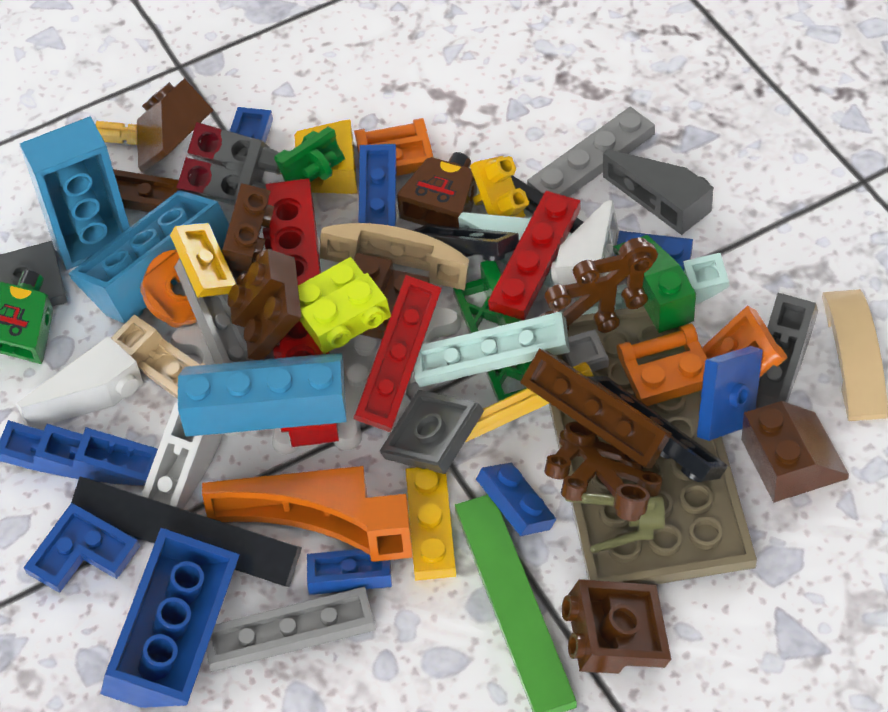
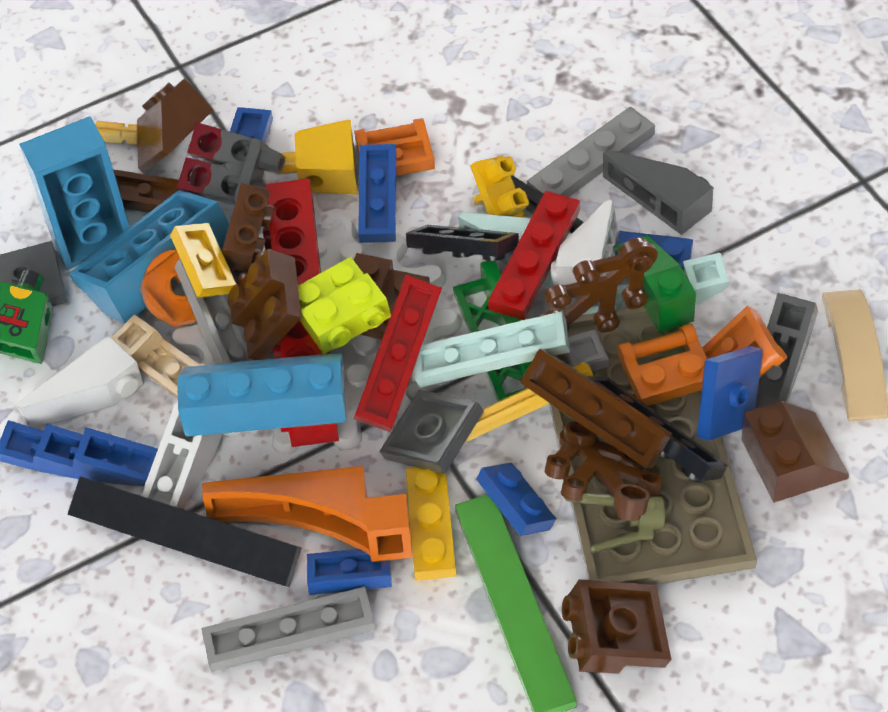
(79, 538): blue plate -> none
(169, 622): blue slope -> none
(311, 158): green hips -> none
(397, 244): tan slope -> none
(438, 192): reddish brown torso -> none

